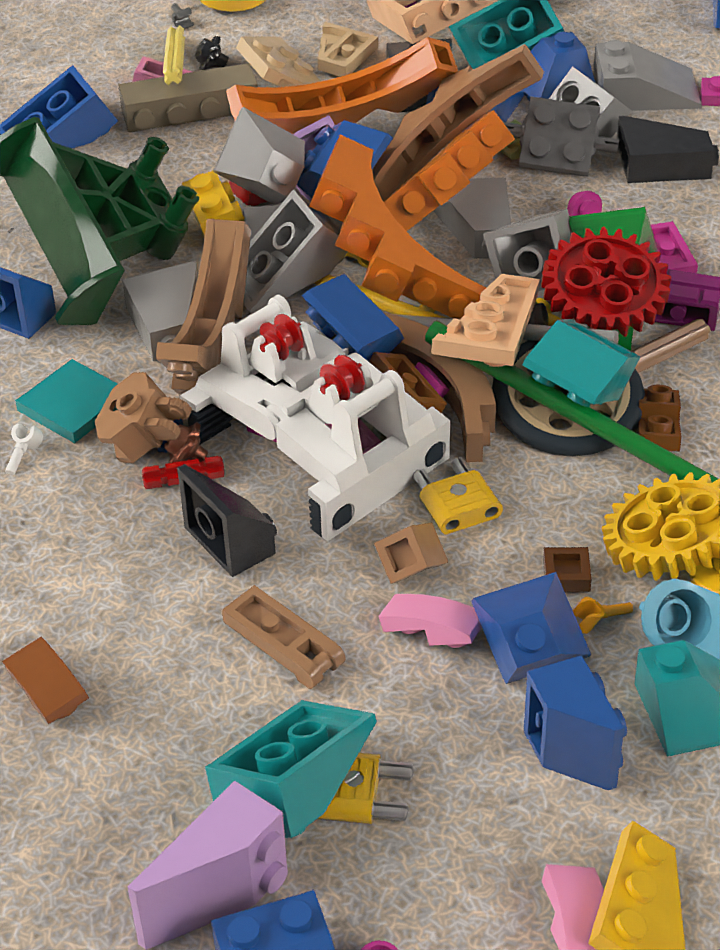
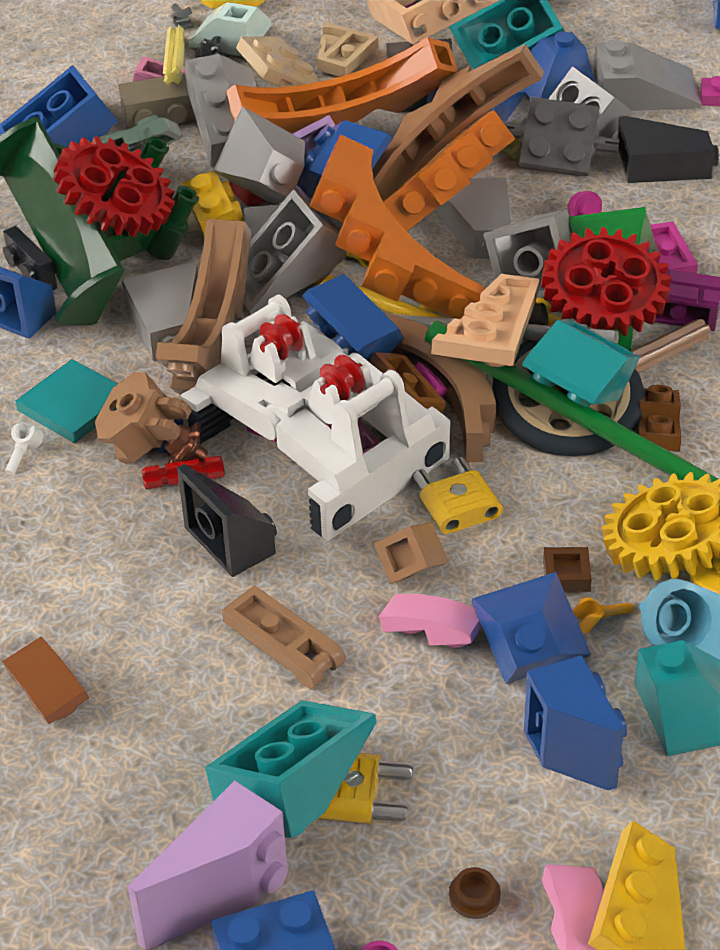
(28, 257): none -> black plate
(88, 173): none -> red gear
(147, 127): none -> sand green wing
(207, 86): none -> light grey slope
(231, 23): none -> light aqua slope
(474, 893): none -> reddish brown plate

